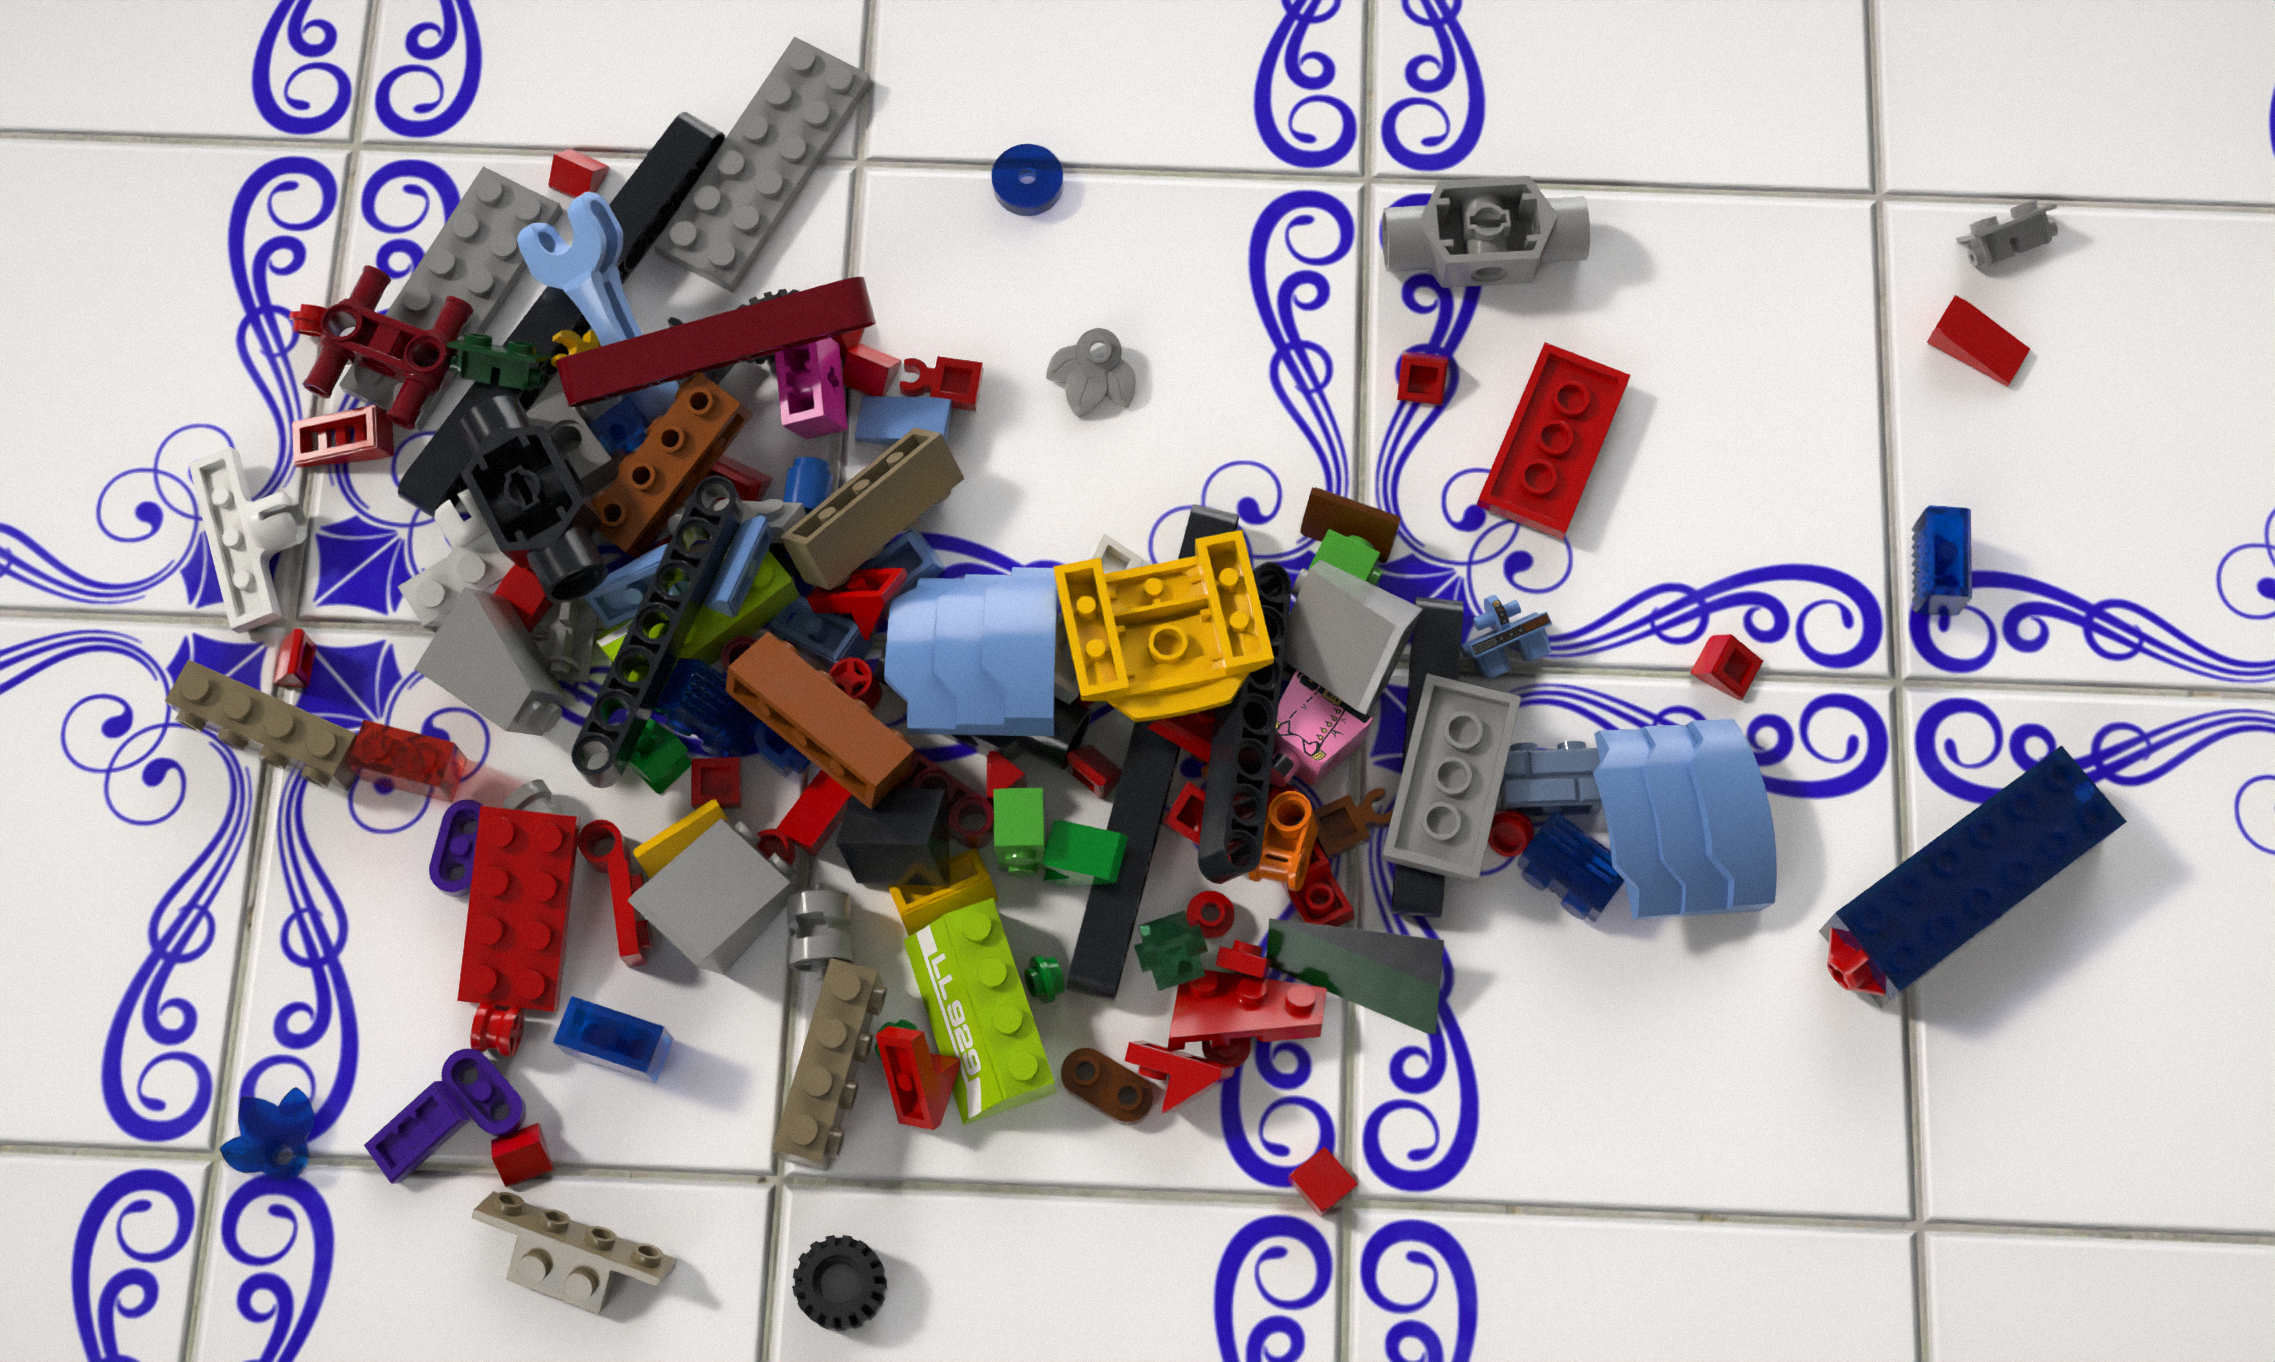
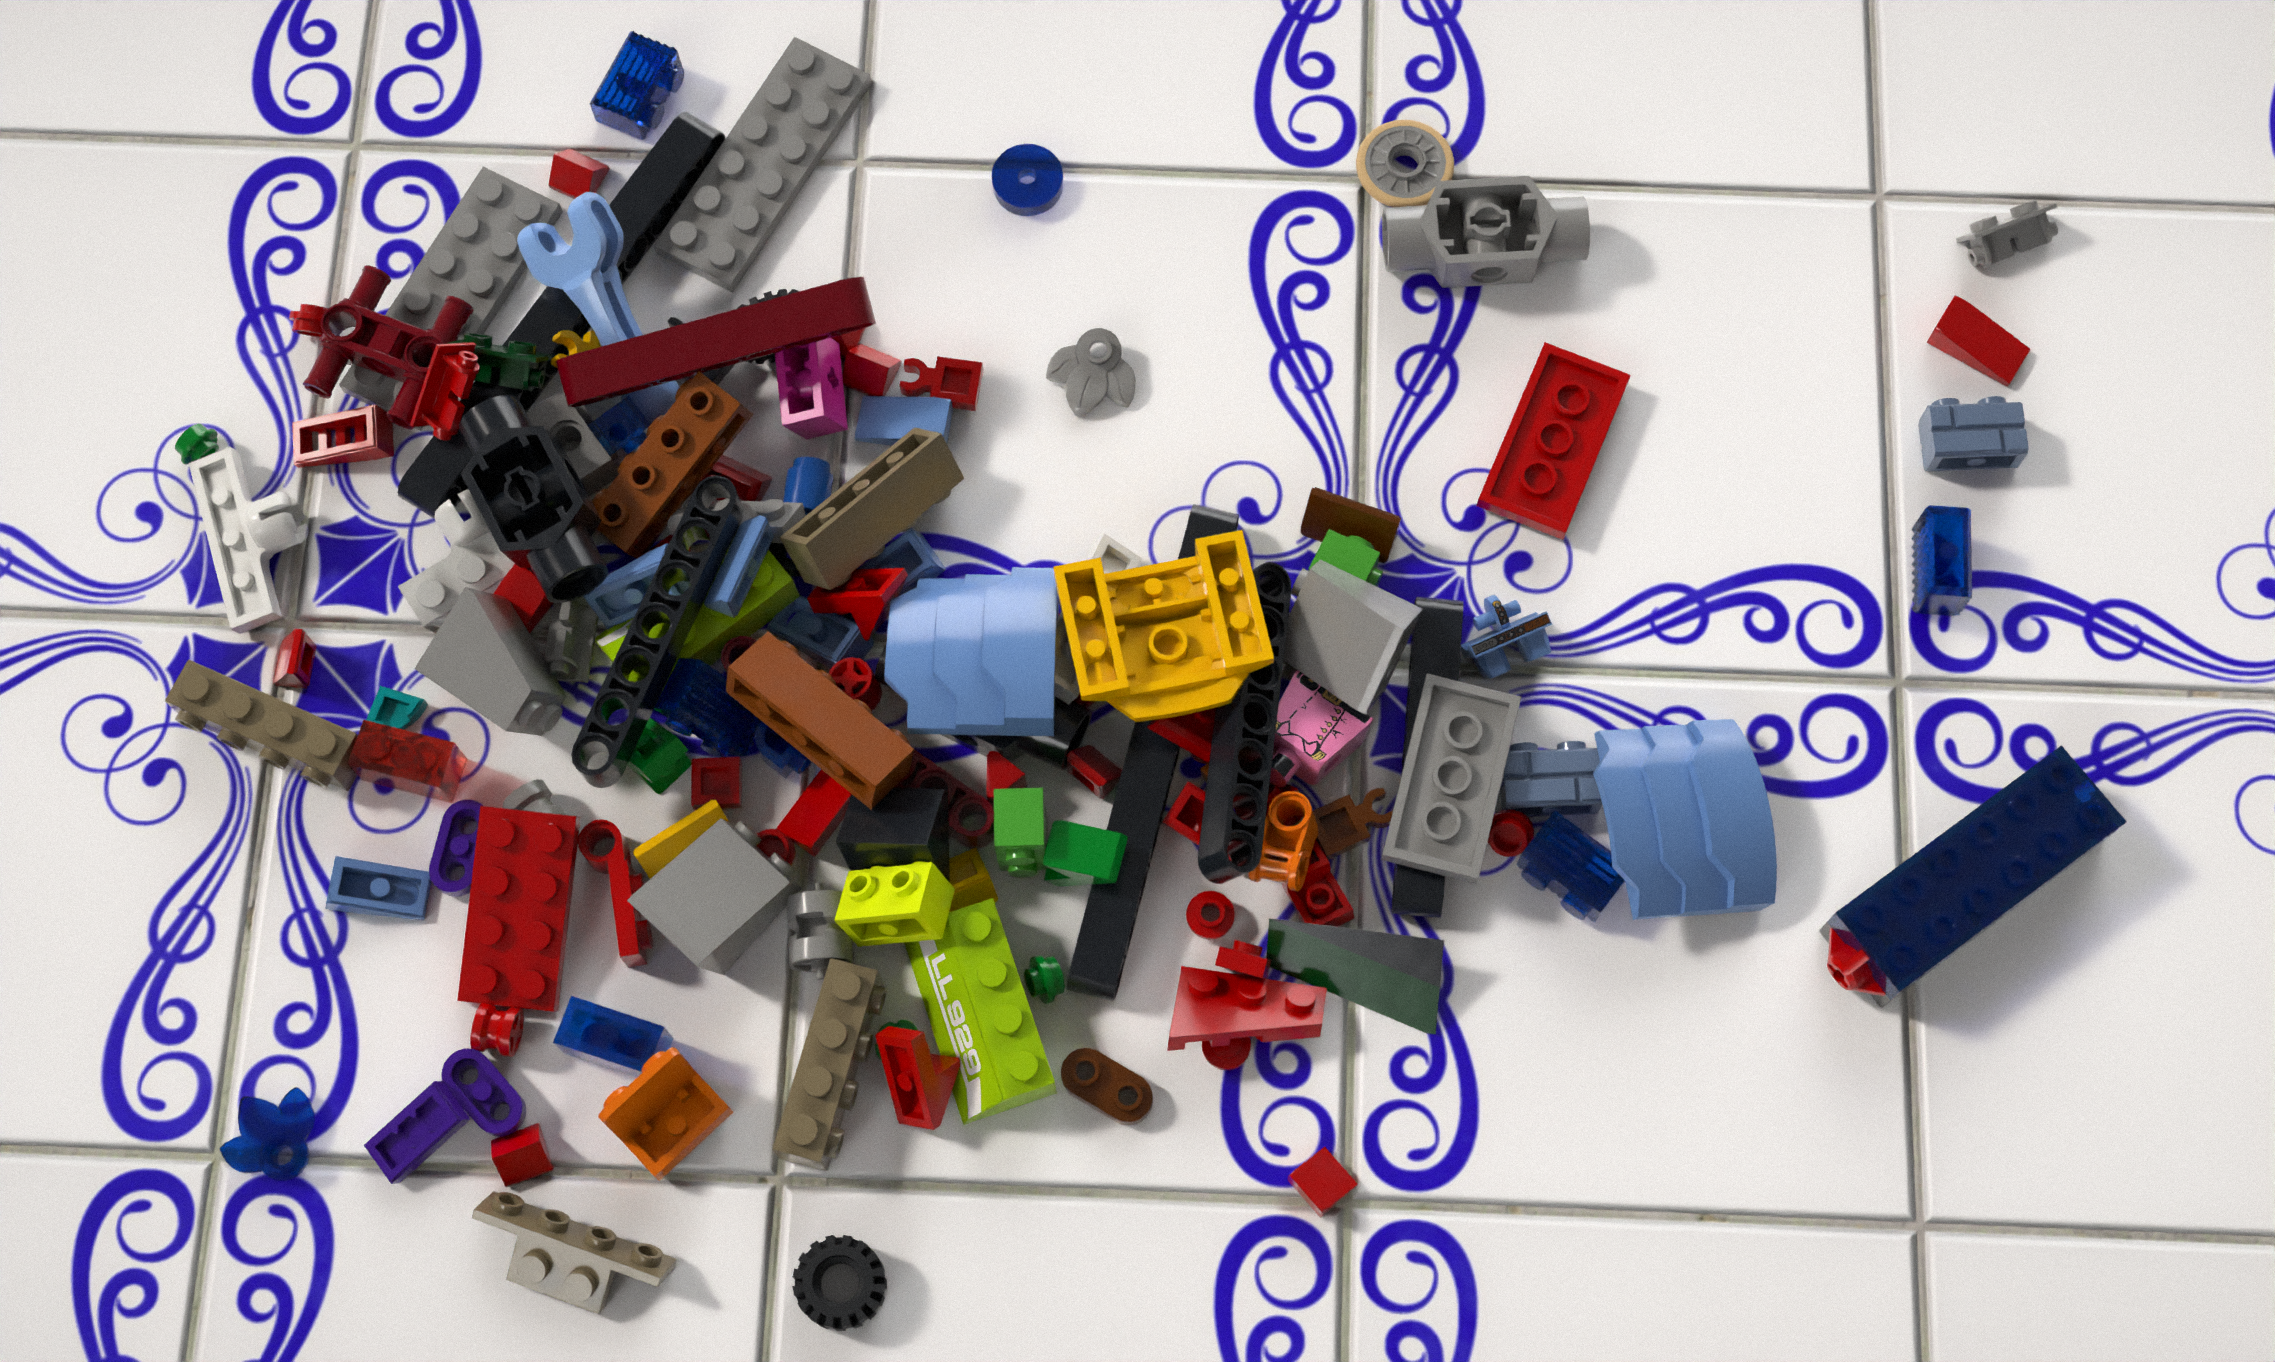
(196, 443): none -> green plate
(378, 889): none -> medium blue slope
(396, 708): none -> teal tile
(447, 378): none -> red hinge
(638, 86): none -> clear blue brick
(664, 1112): none -> orange bracket
(895, 904): none -> neon yellow brick
(1171, 950): clear green brick -> none
(1188, 1073): red slope -> none
(1397, 139): none -> light grey wheel
(1422, 377): red slope -> none
(1727, 665): red slope -> none
(1973, 434): none -> sand blue brick

